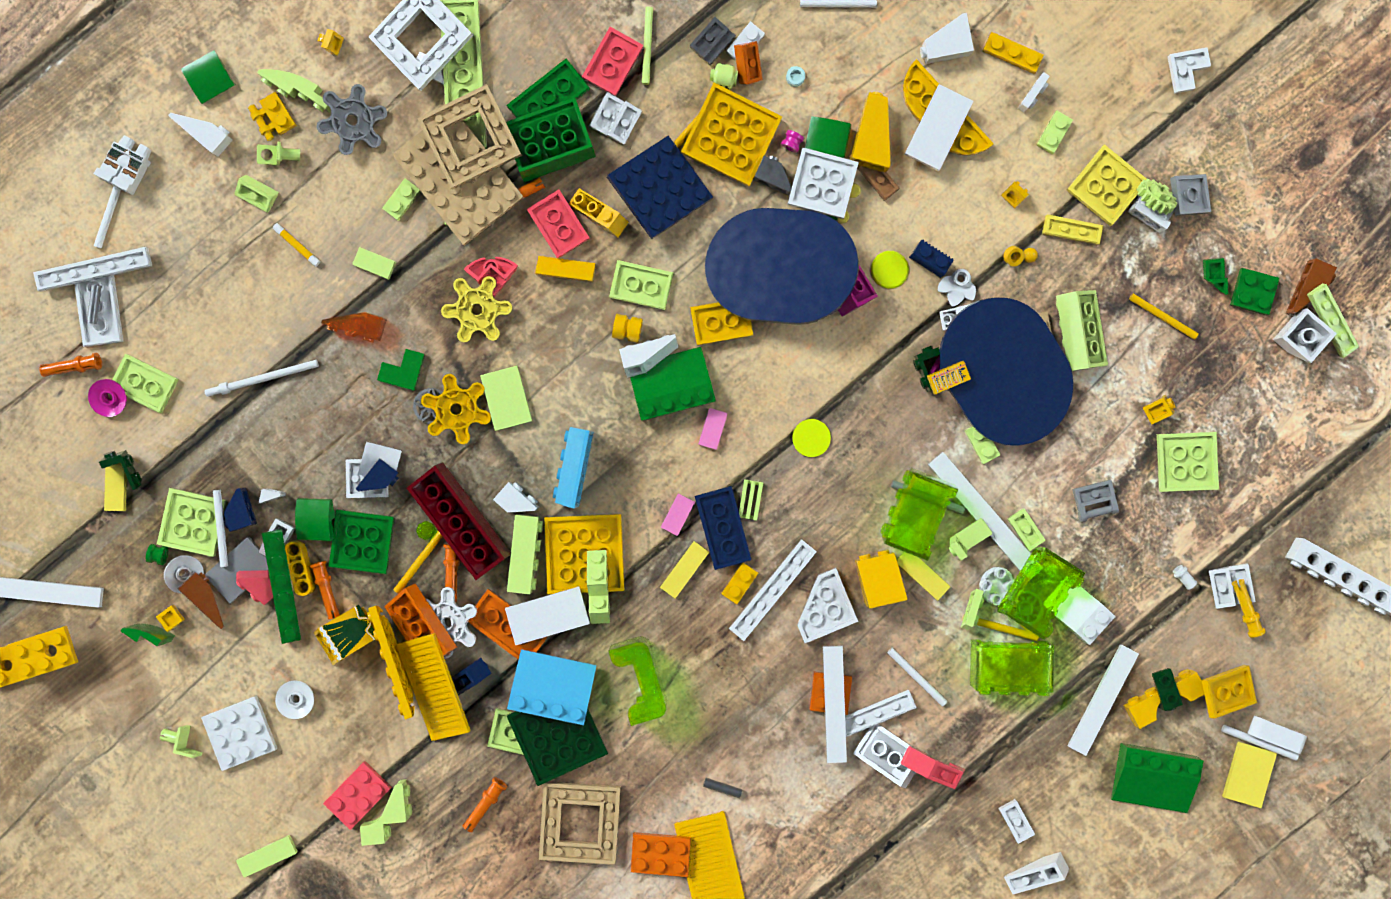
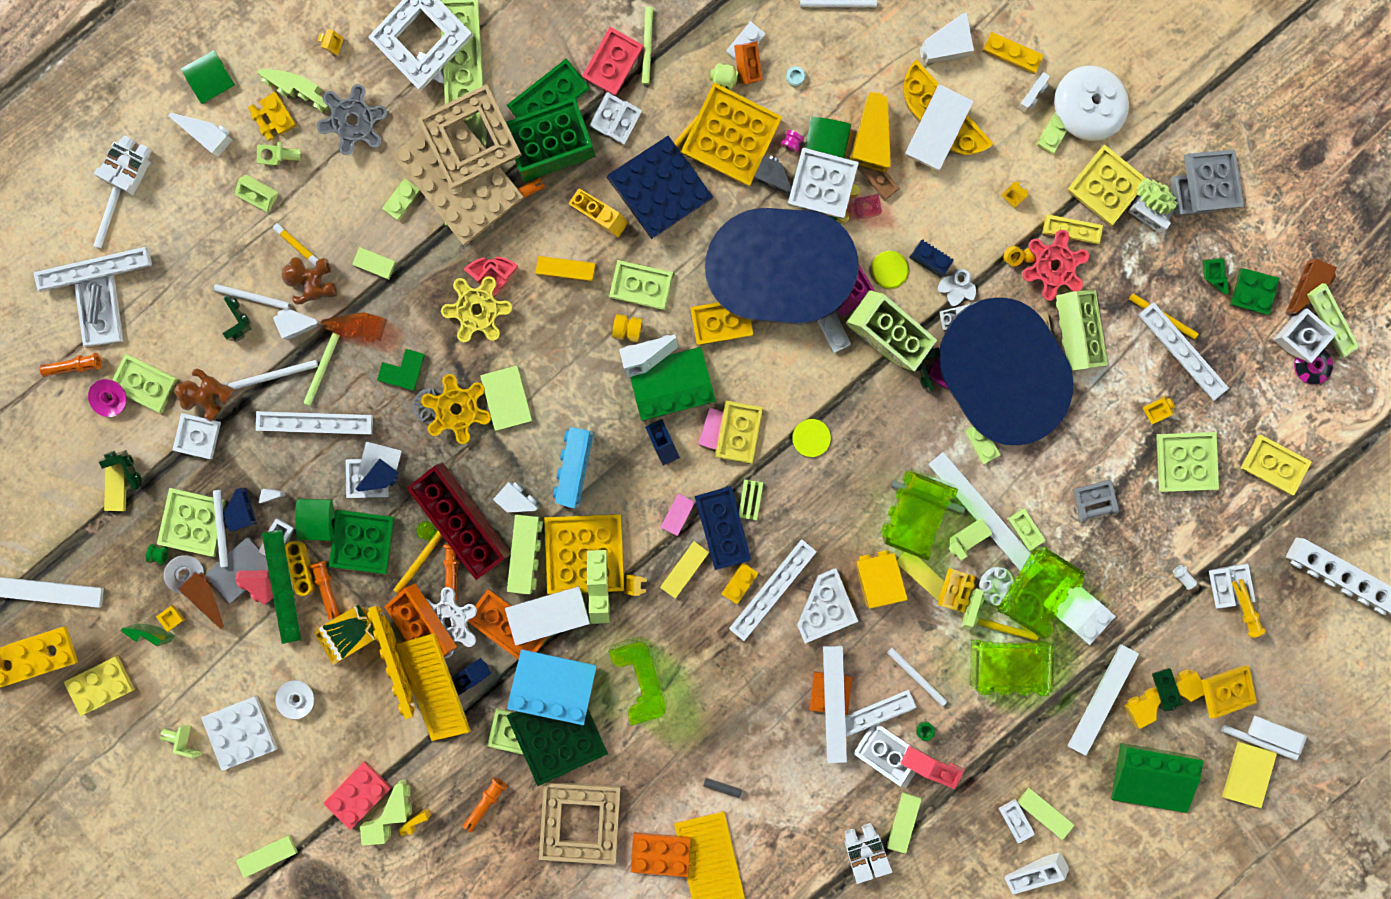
(99, 685): none -> light yellow plate
(190, 394): none -> dark orange animal
(196, 436): none -> white plate
(236, 332): none -> dark green bracket
(251, 296): none -> white piece
(293, 323): none -> white slope
(295, 274): none -> dark orange animal
(314, 422): none -> white plate
(321, 369): none -> yellowish green bar
(409, 827): none -> yellow slope
(558, 224): coral plate -> none
(633, 585): none -> yellow tile
(662, 442): none -> dark blue slope
(712, 41): flat silver plate -> none
(739, 432): none -> light yellow tile
(834, 332): none -> white plate
(861, 212): none -> clear pink brick
(866, 847): none -> white hips
(891, 331): none -> yellowish green brick
(904, 822): none -> yellowish green tile
(925, 731): none -> green tile
(948, 377): yellow tile -> none
(952, 590): none -> yellow plate
(1045, 813): none -> yellowish green tile
(1067, 260): none -> coral plate
(1080, 114): none -> white brick
(1183, 65): white plate -> none
(1183, 351): none -> white tile
(1213, 180): none -> light grey plate
(1276, 465): none -> light yellow plate
(1312, 375): none -> dish

